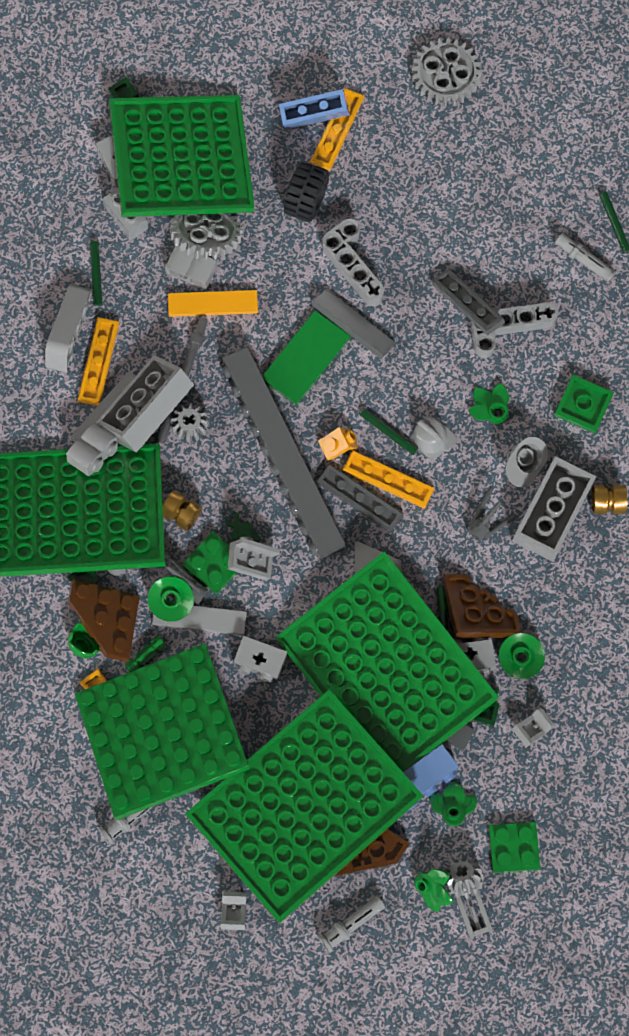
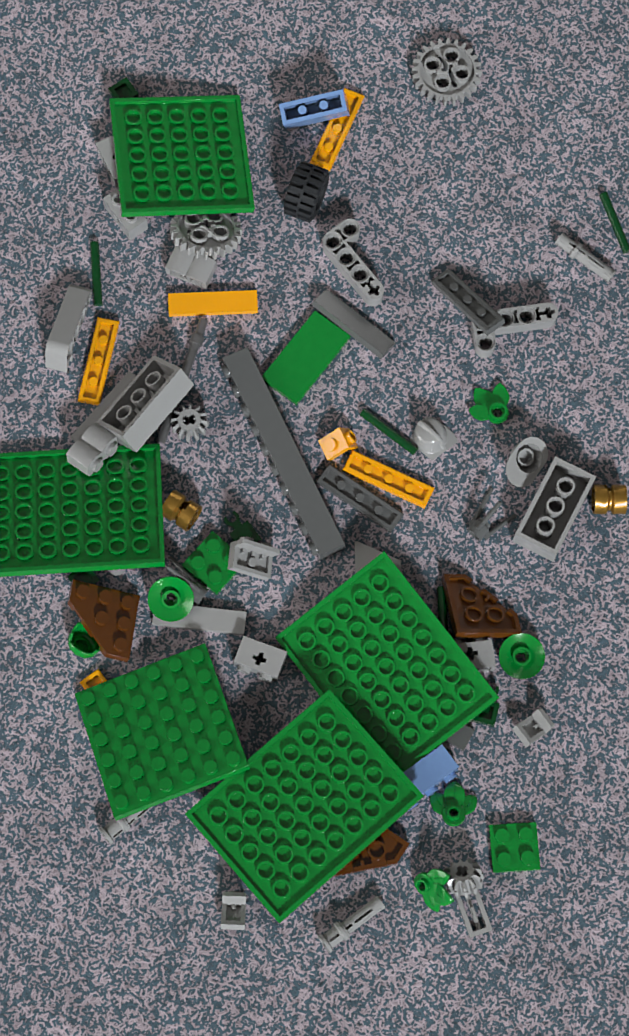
(145, 654): green axle -> none
(584, 404): green plate -> none

